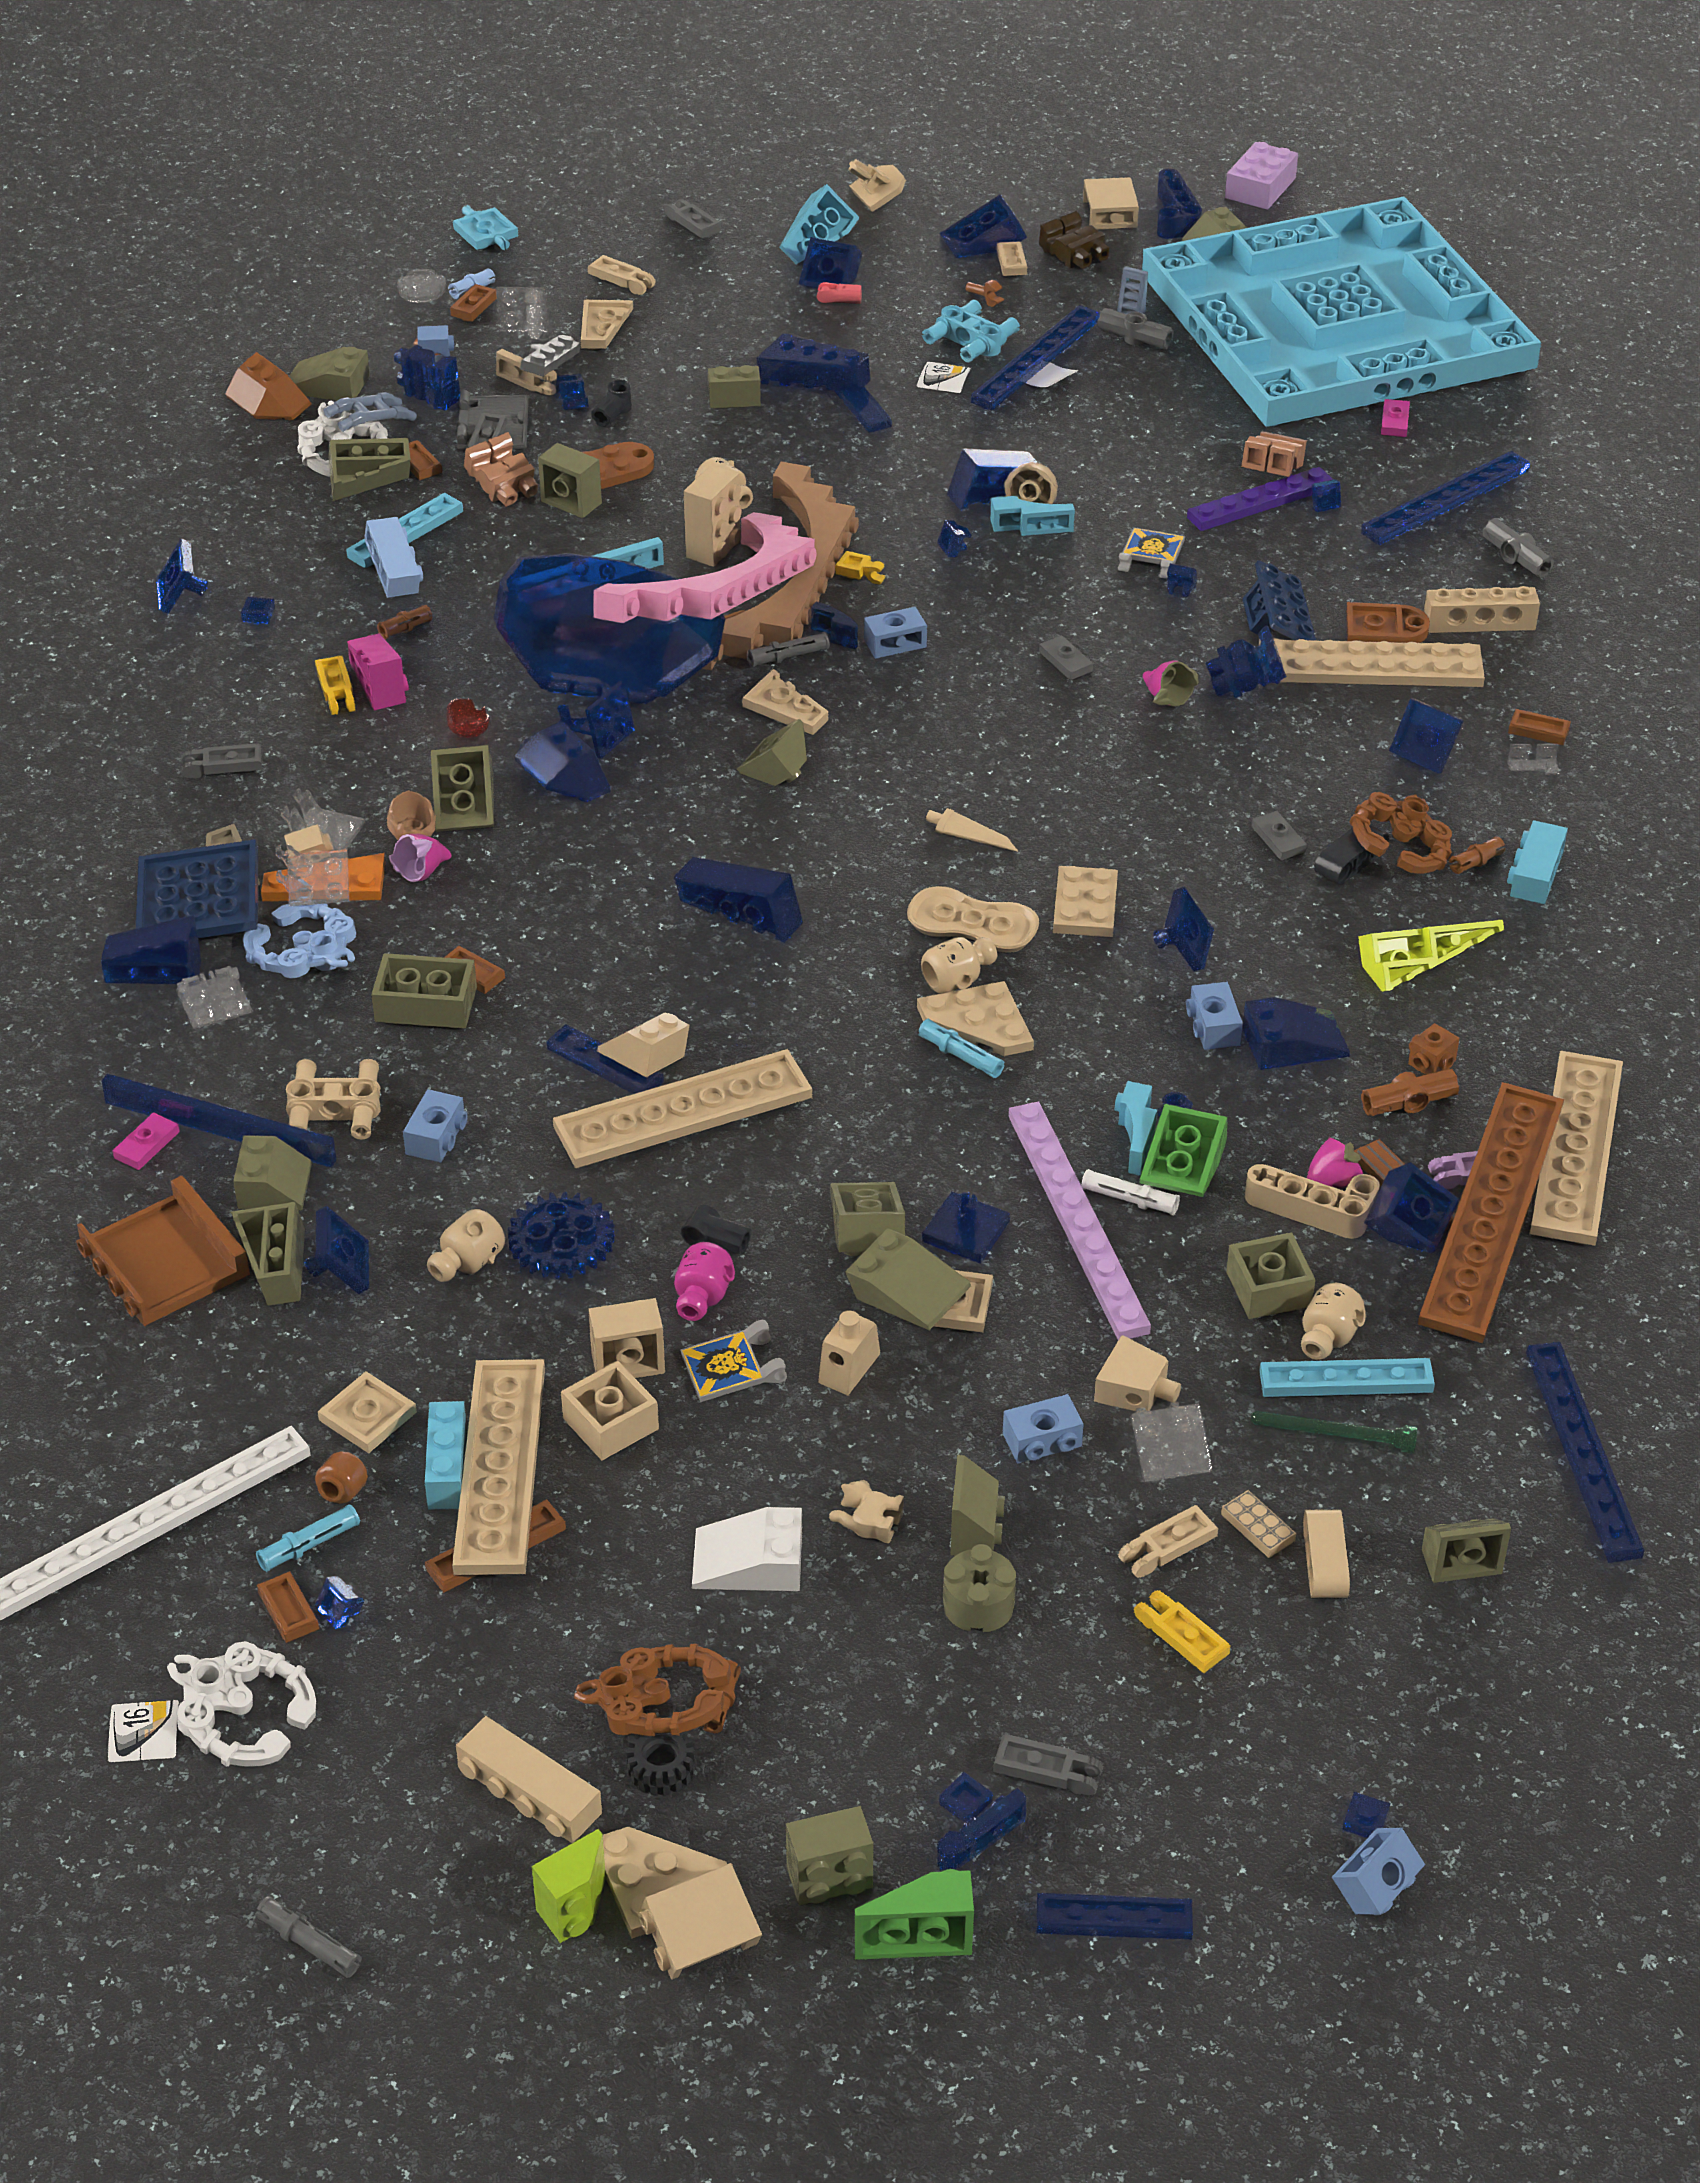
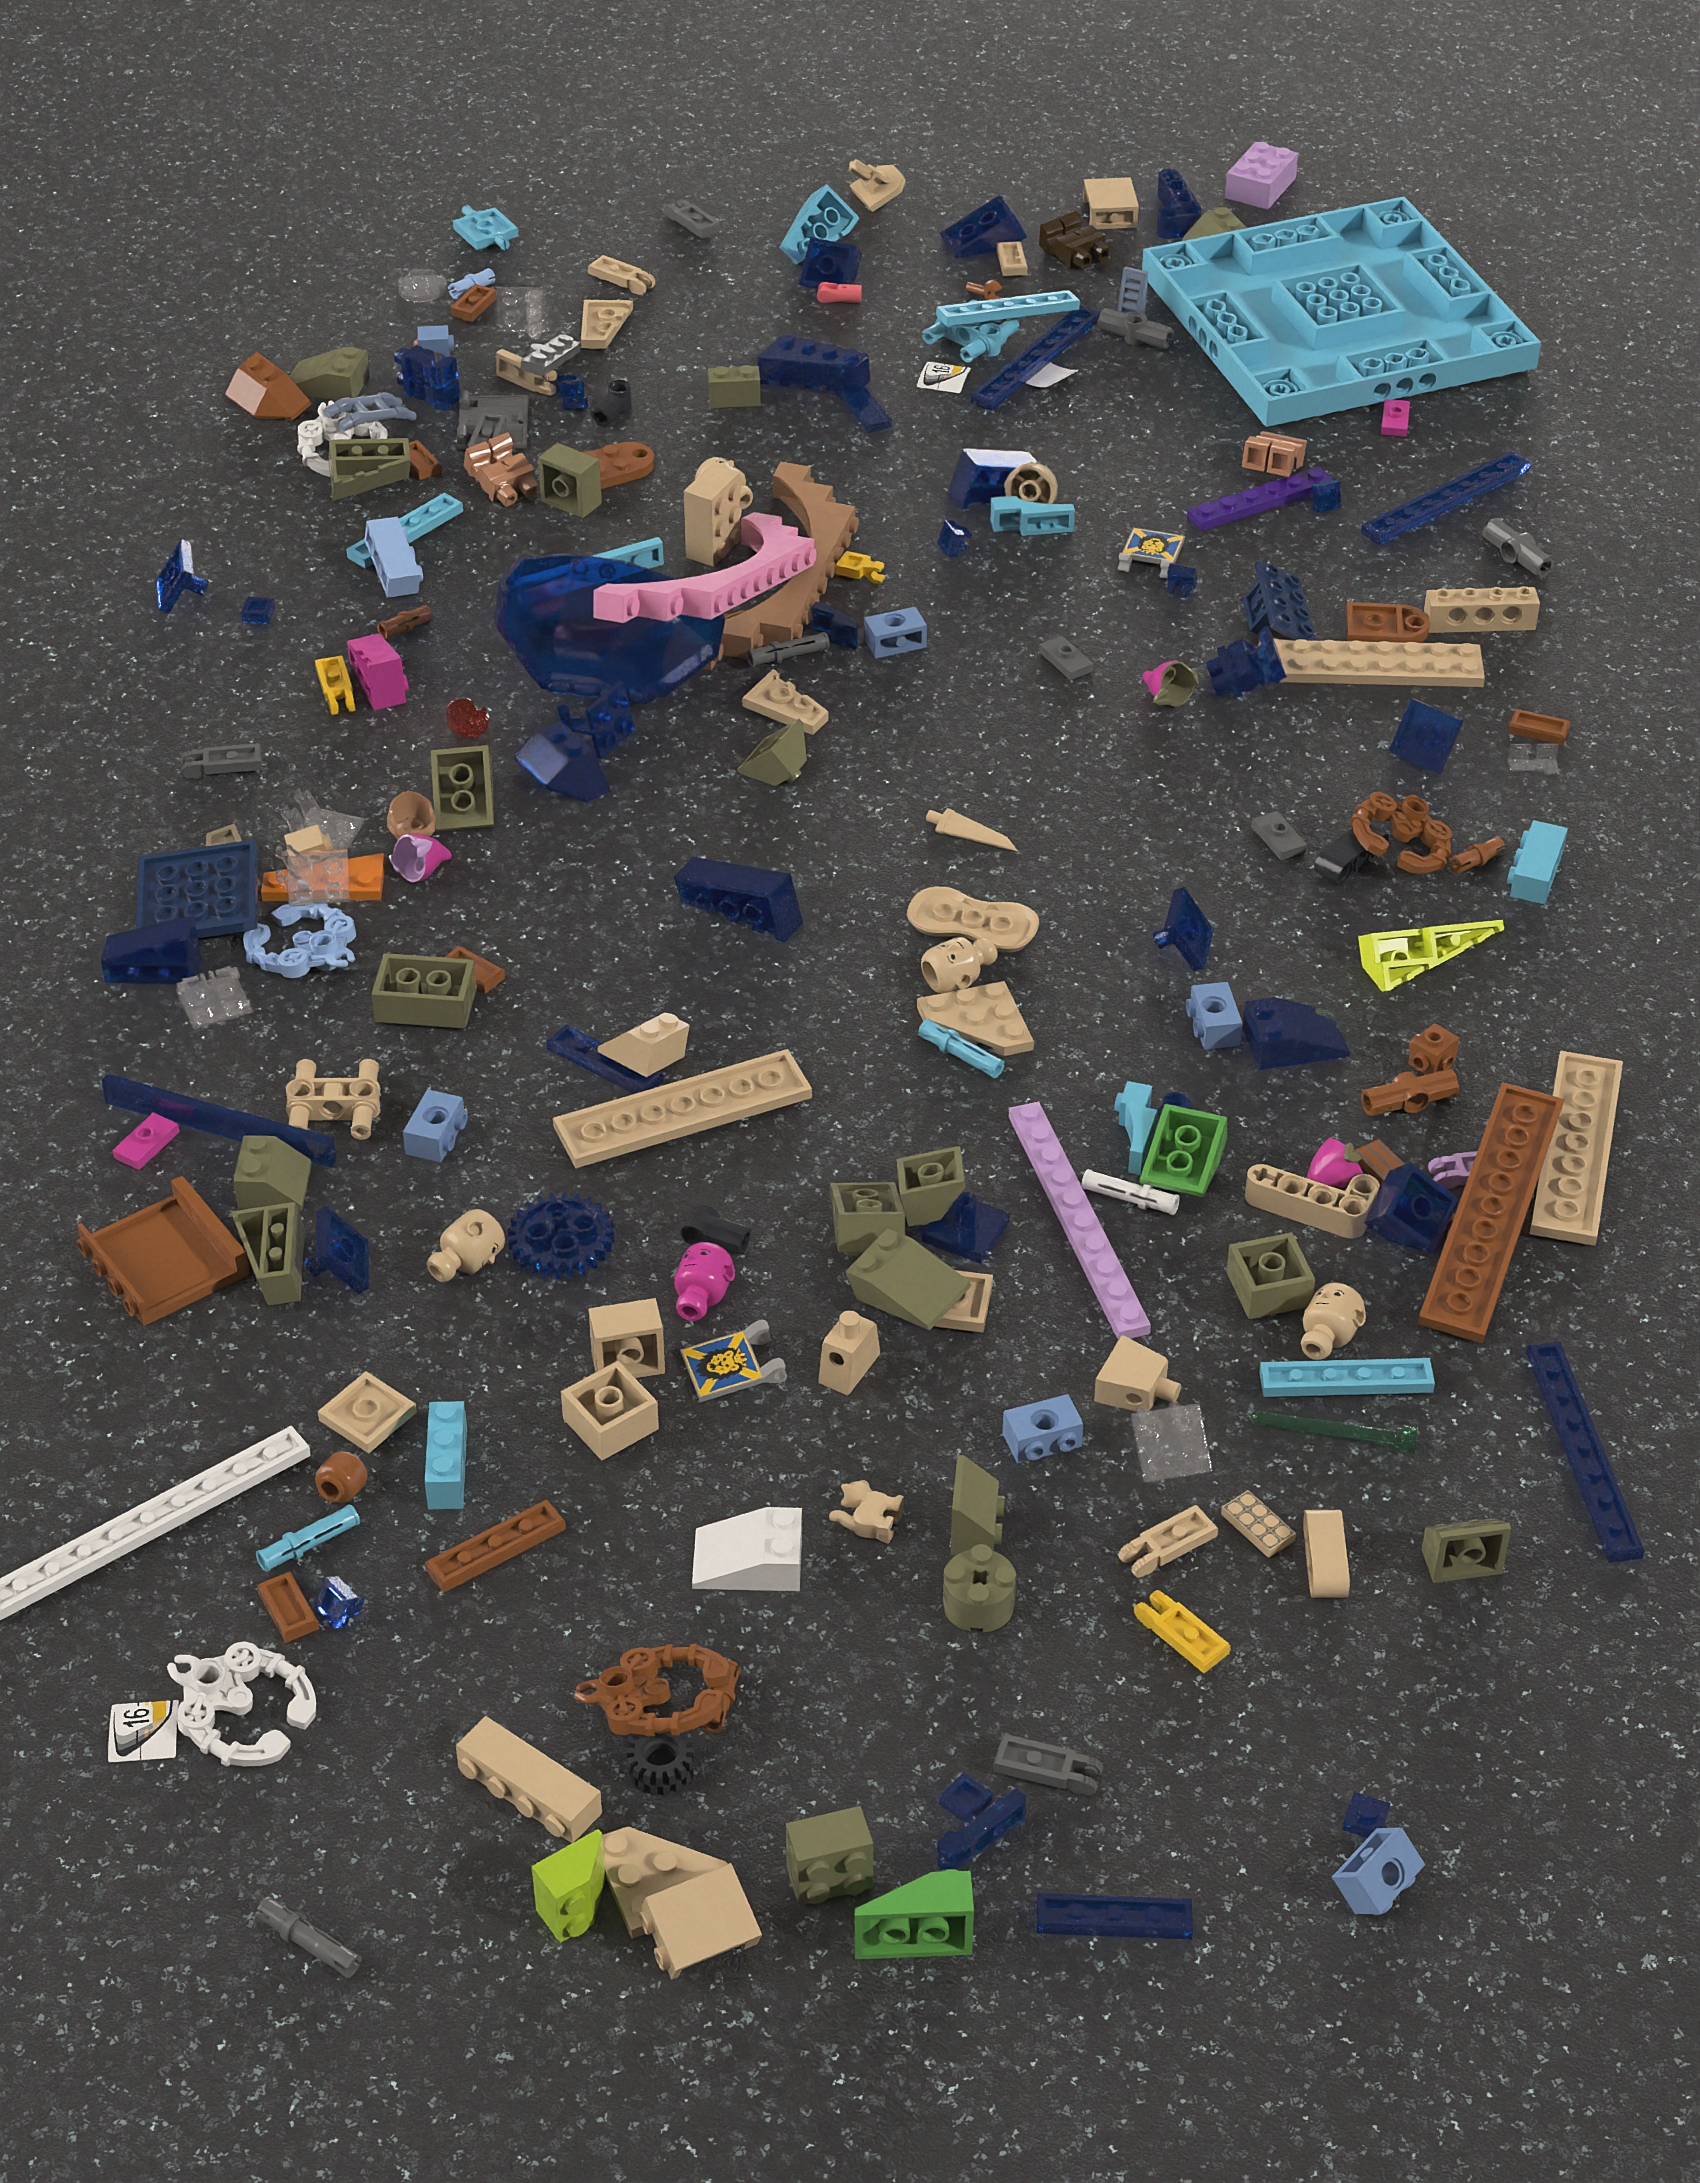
(499, 1468): tan plate -> none
(930, 1184): none -> olive slope
(1005, 308): none -> medium azure plate
(1085, 901): tan plate -> none

